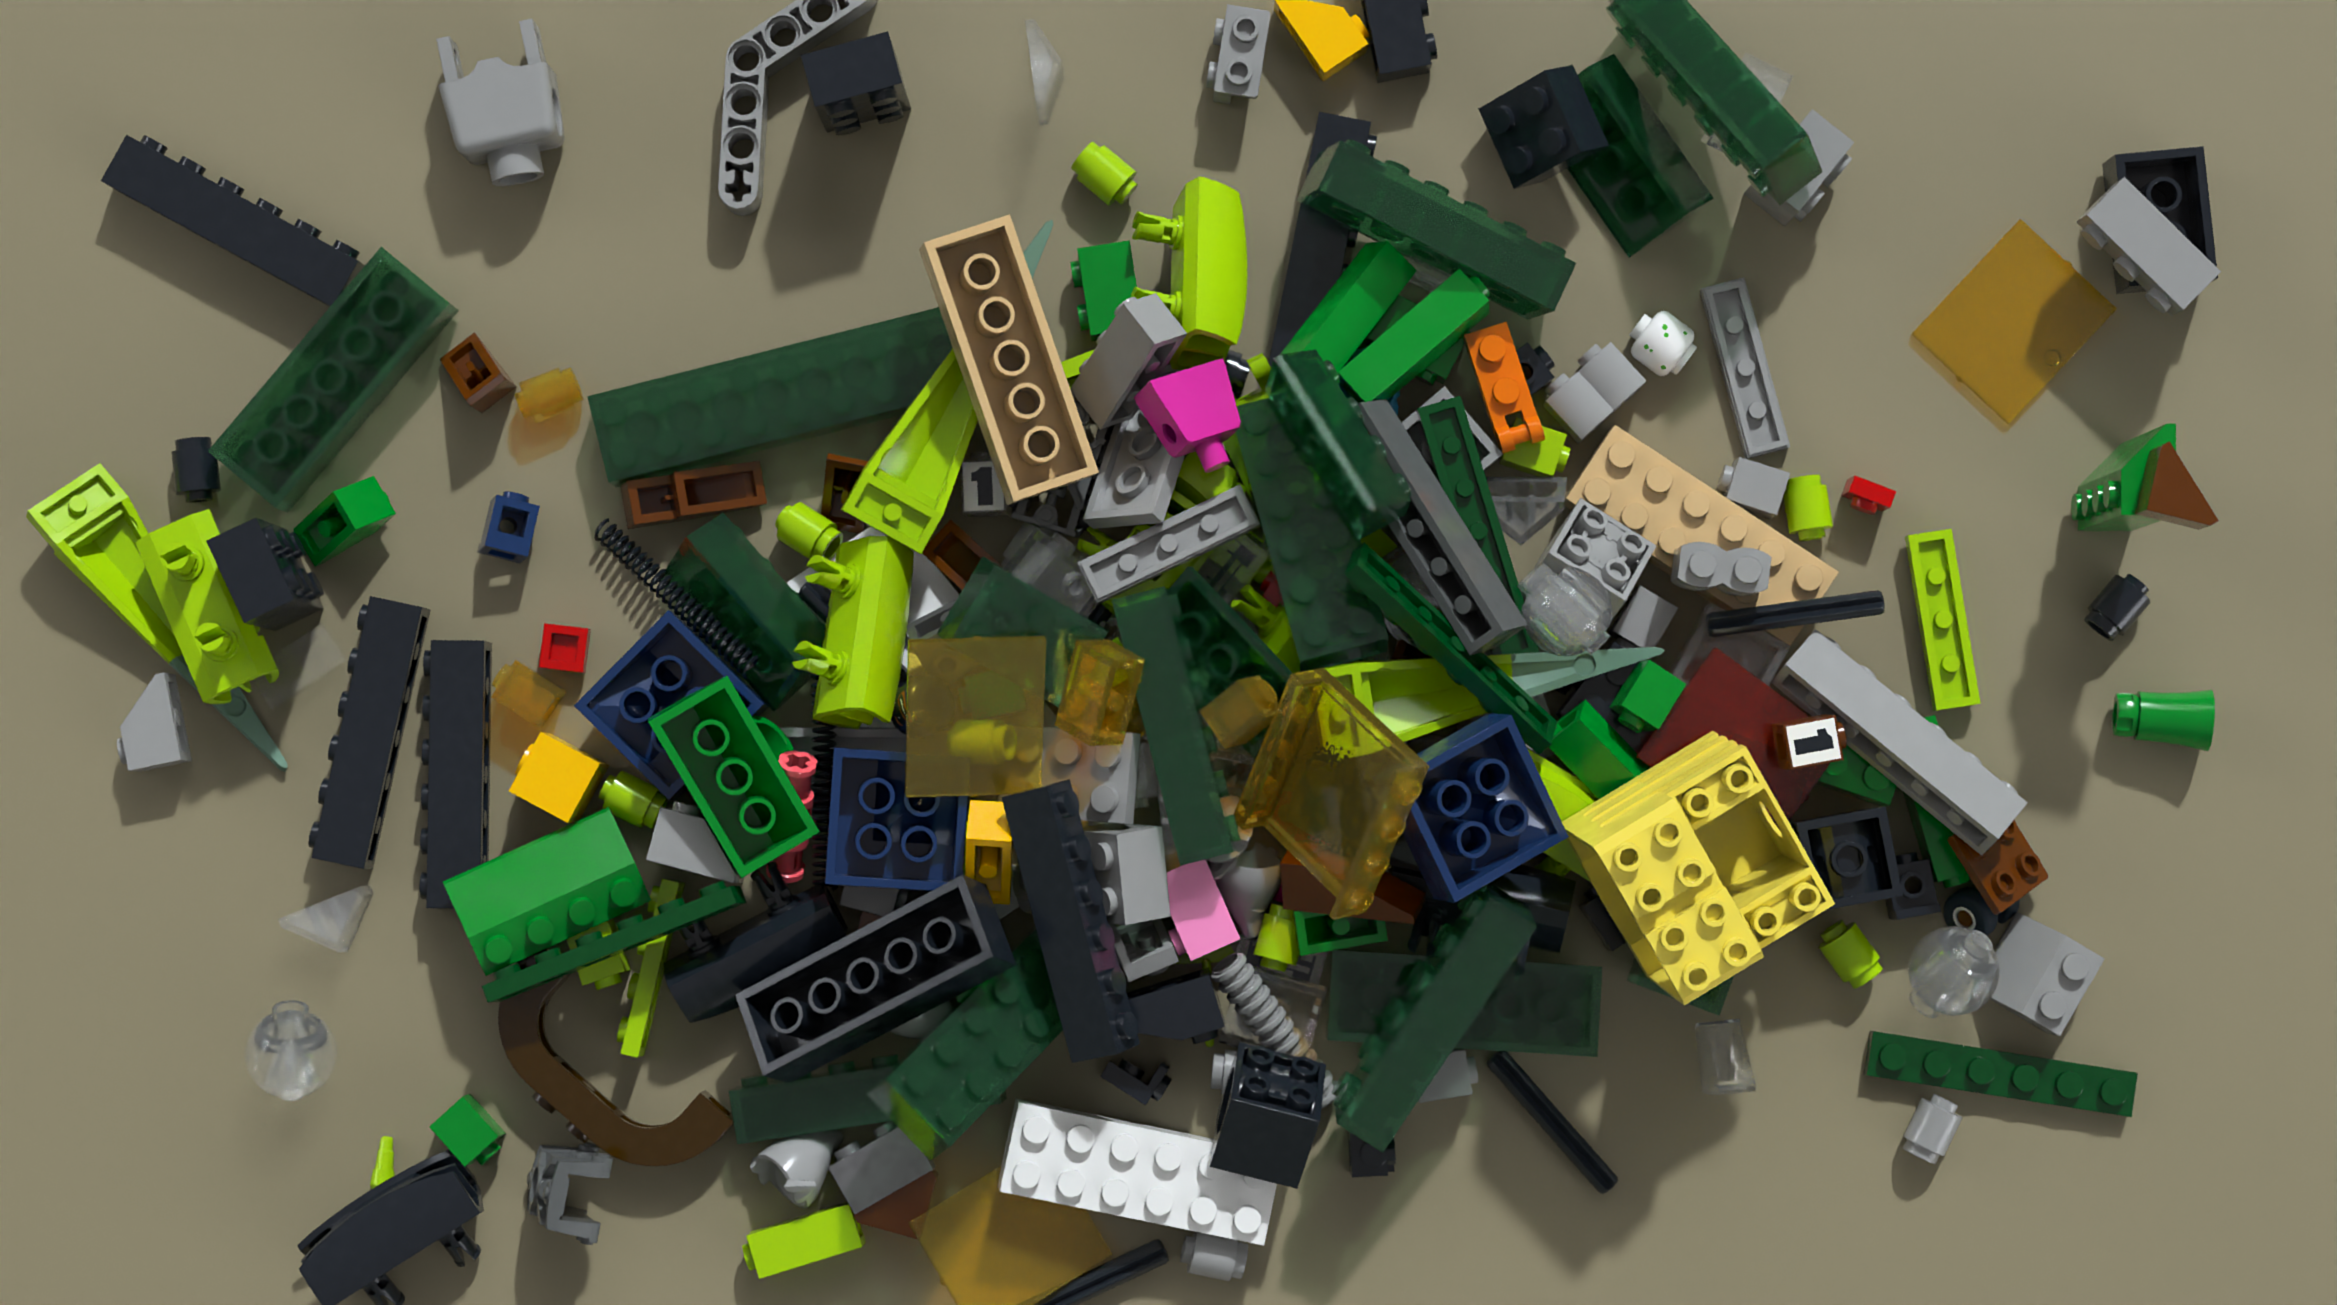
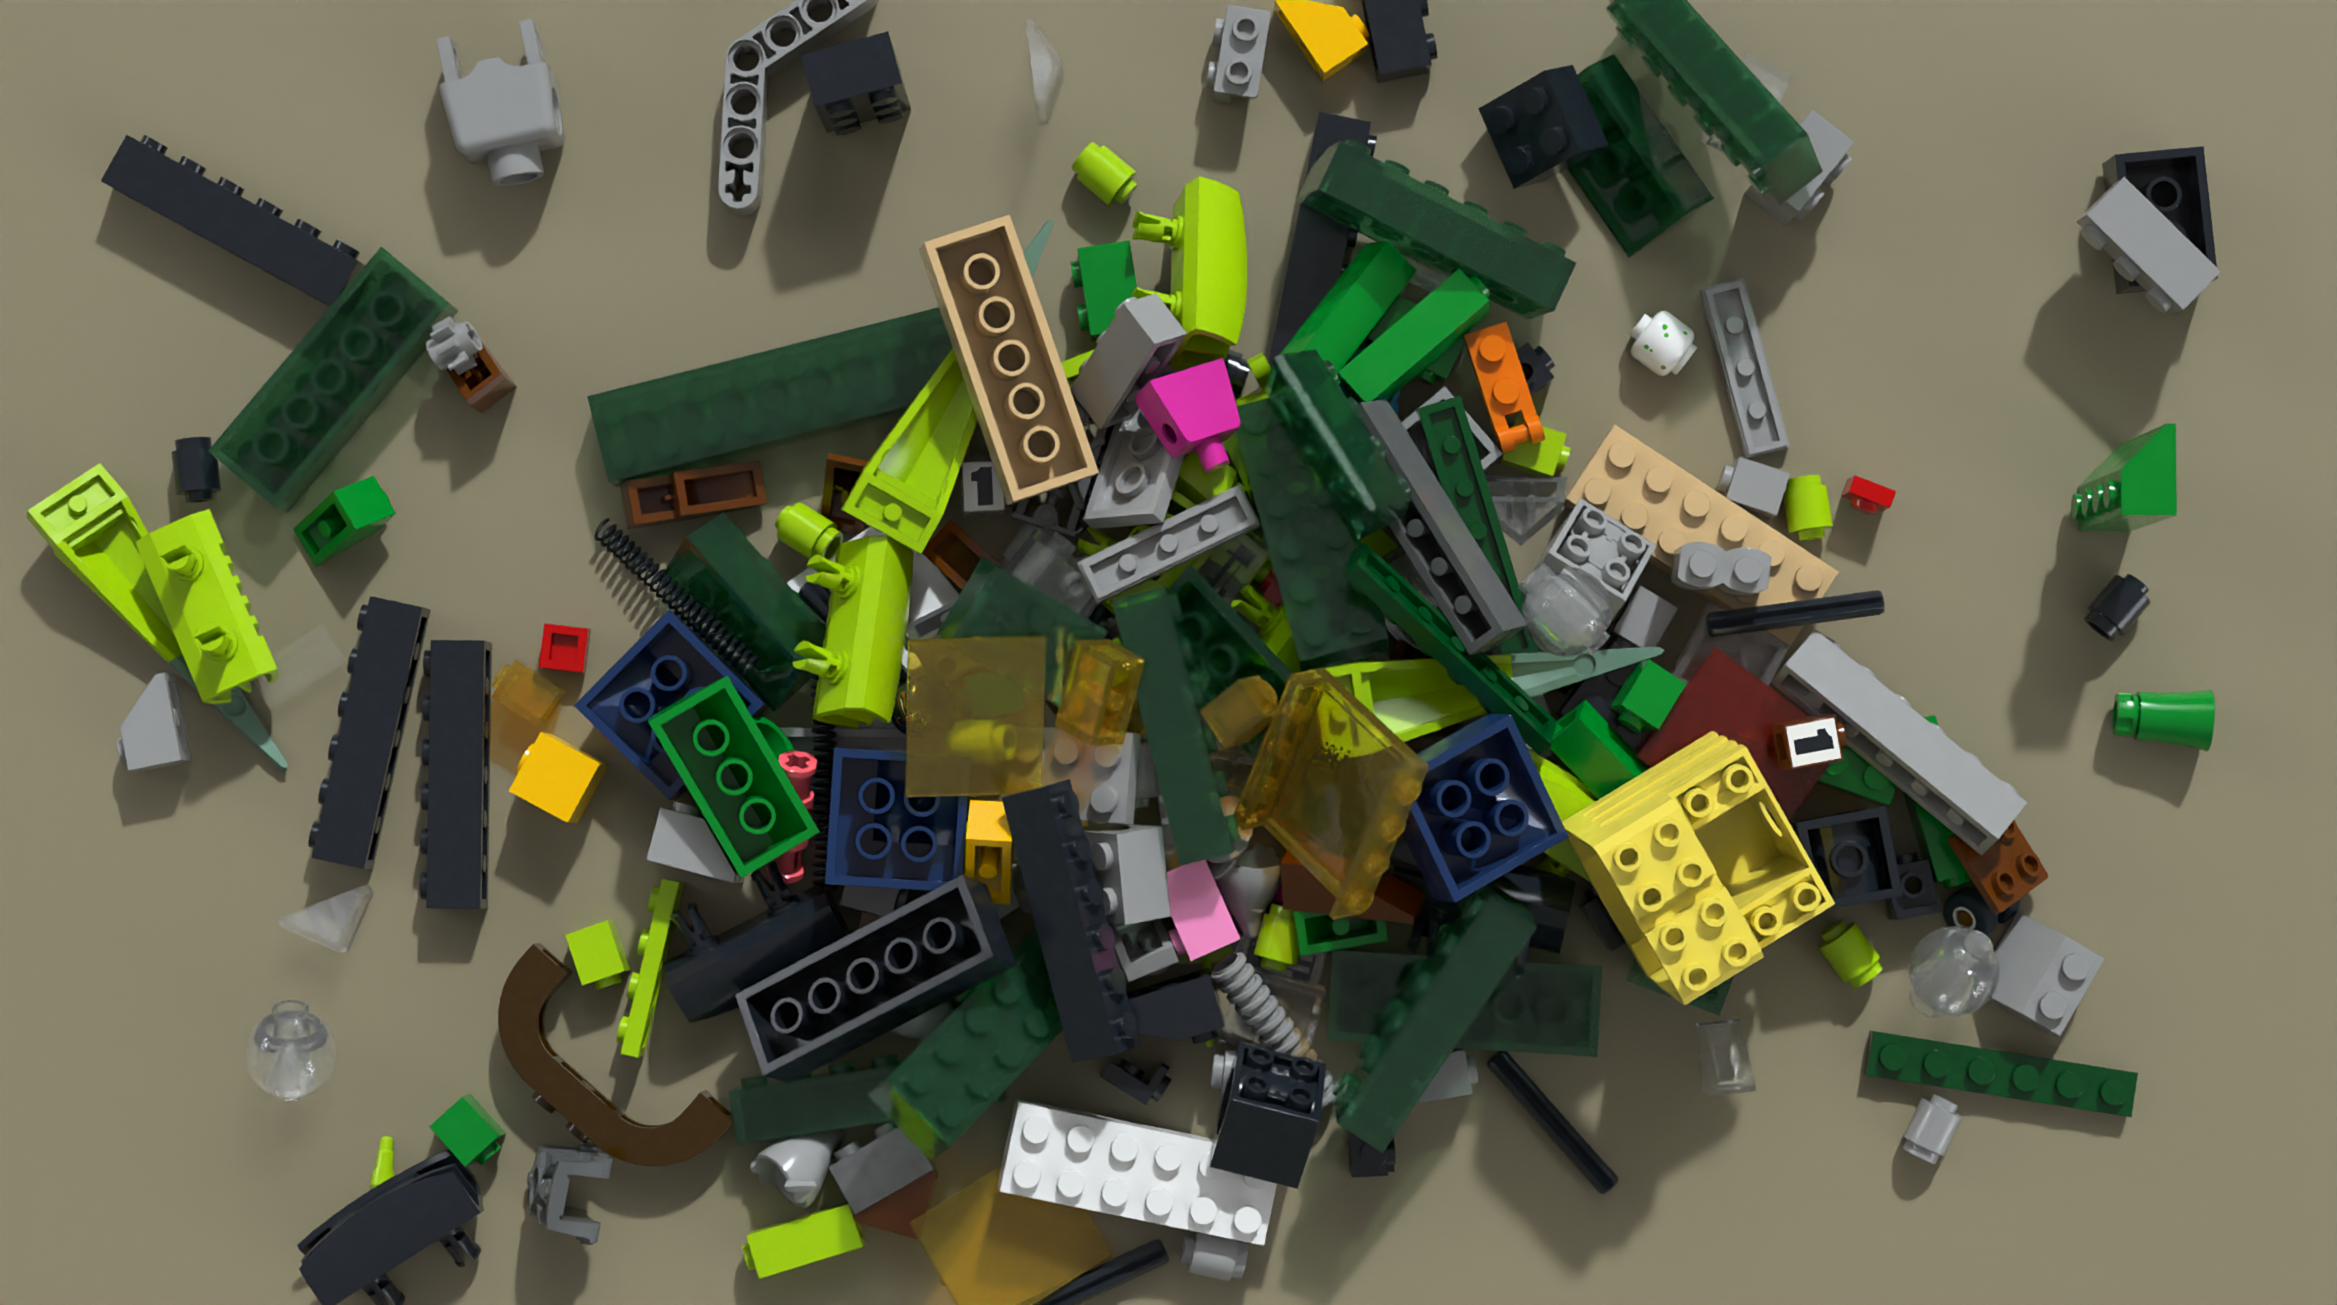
(266, 574): black brick -> none
(454, 345): none -> light grey gear
(522, 515): dark blue brick -> none
(547, 891): green slope -> none
(549, 394): clear yellow brick -> none
(596, 948): dark green plate -> none
(632, 799): lime brick -> none
(1593, 391): light grey brick -> none
(1942, 619): lime plate -> none
(2014, 321): clear yellow piece -> none
(2171, 493): reddish brown slope -> none

